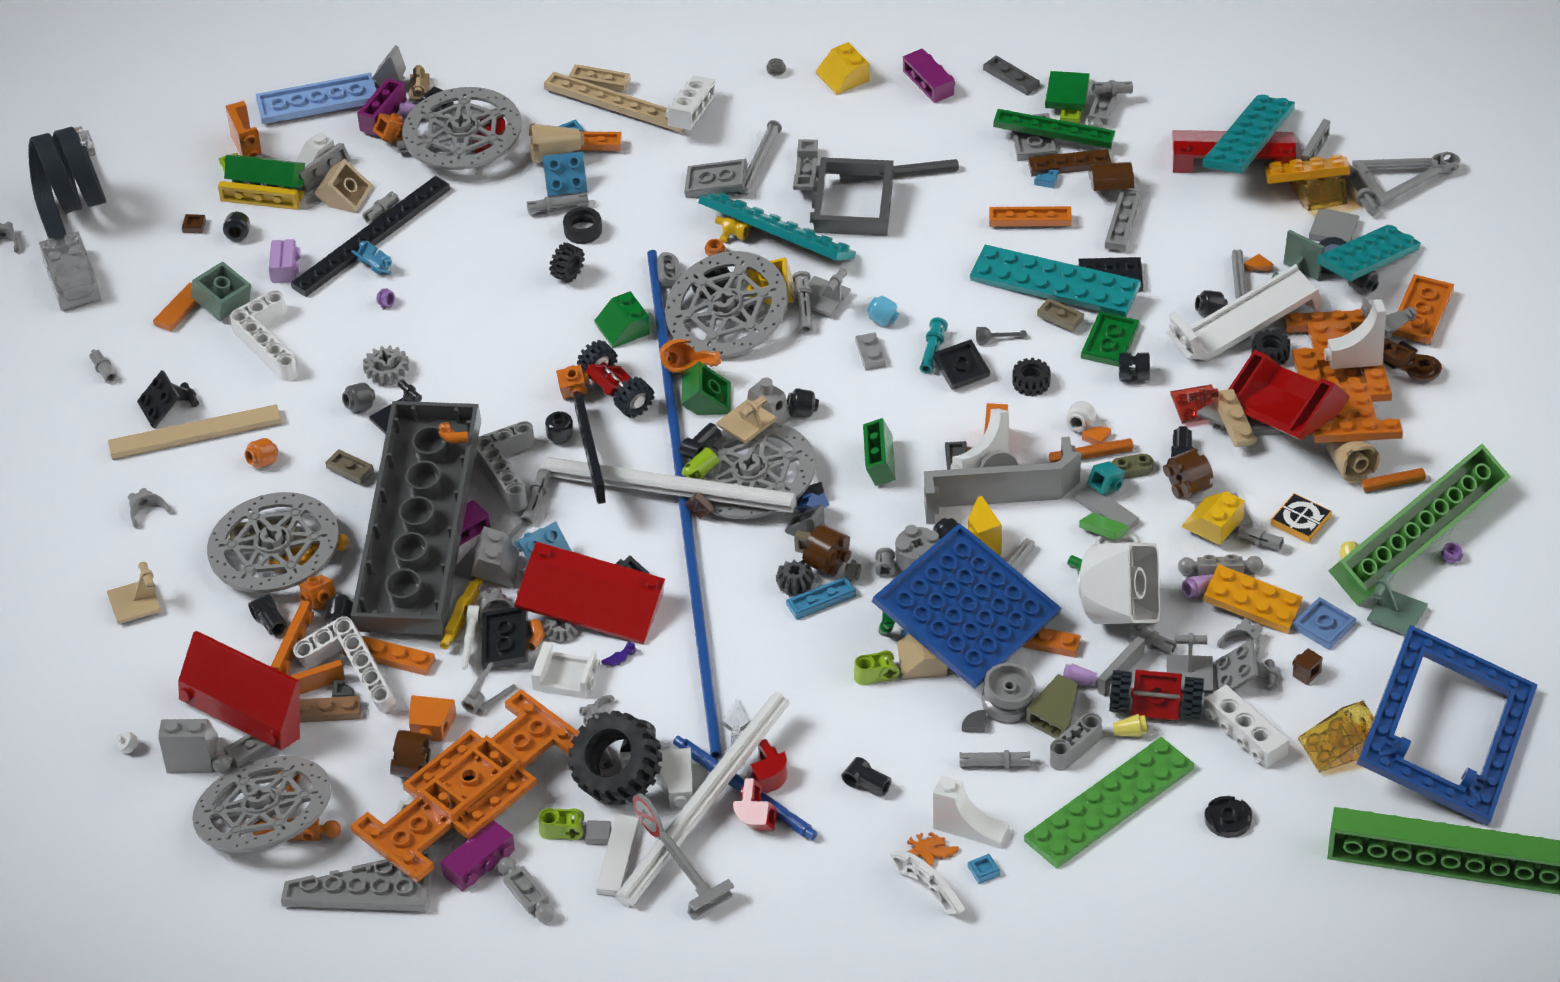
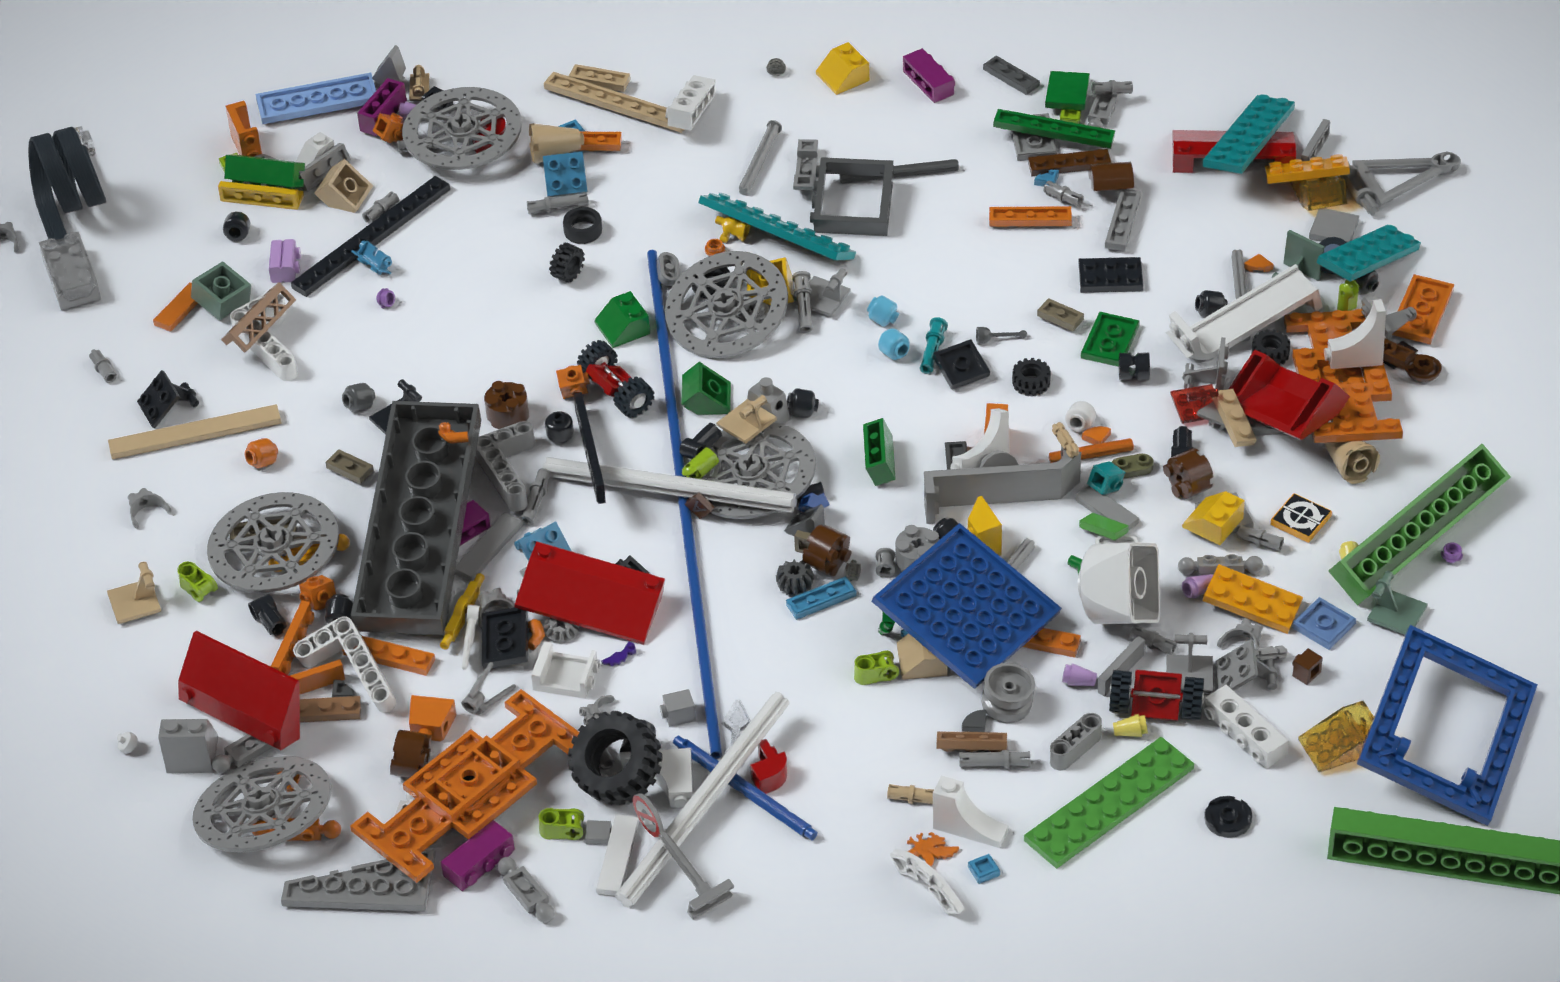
(193, 223): reddish brown tile -> none
(195, 581): none -> lime piece
(252, 314): none -> medium nougat fence
(386, 364): light grey gear -> none
(495, 558): light grey slope -> none
(506, 404): none -> reddish brown brick
(678, 708): none -> light grey brick
(679, 357): orange piece -> none
(716, 178): light grey tile -> none
(753, 812): brick -> none
(861, 774): black piece -> none
(870, 351): light grey plate -> none
(894, 344): none -> medium azure head
(910, 794): none -> tan pin
(971, 741): none -> medium nougat plate
(1054, 707): olive slope -> none
(1055, 280): teal plate -> none
(1063, 193): none -> light grey pin
(1065, 439): none -> tan axle
(1211, 374): none -> light grey plate
(1271, 652): none -> light grey axle
(1348, 296): none -> lime piece
(1393, 479): orange axle -> none

